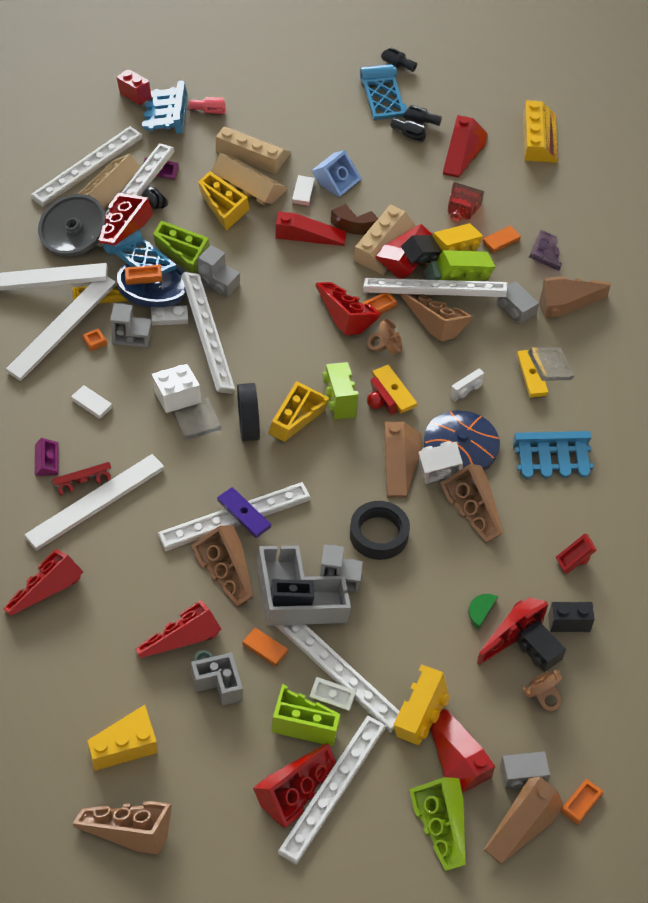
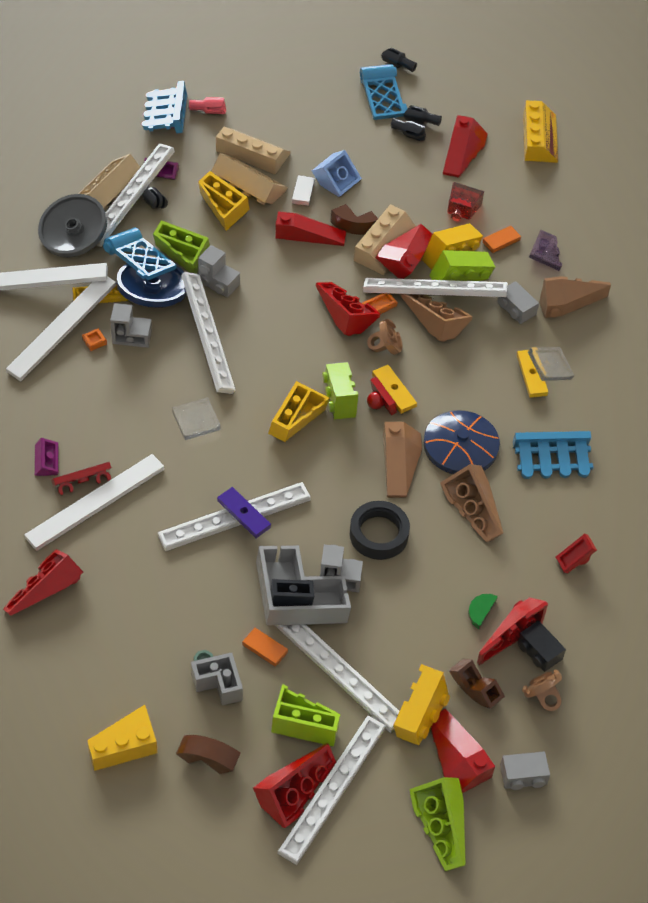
(86, 166): white tile -> none
(91, 402): white tile -> none
(125, 217): red wedge -> none
(134, 87): red brick -> none
(134, 827): medium nougat wedge -> none
(143, 274): orange tile -> none
(169, 315): white plate -> none
(176, 388): white brick -> none
(193, 627): red wedge -> none
(211, 751): none -> reddish brown brick
(225, 560): medium nougat wedge -> none
(248, 412): black tyre -> none
(333, 694): white plate -> none
(421, 249): black brick -> none
(432, 271): sand green tile -> none
(440, 461): white brick -> none
(466, 385): white plate -> none
(481, 689): none -> reddish brown brick
(527, 817): medium nougat wedge -> none
(571, 616): black brick -> none
(582, 801): orange tile -> none

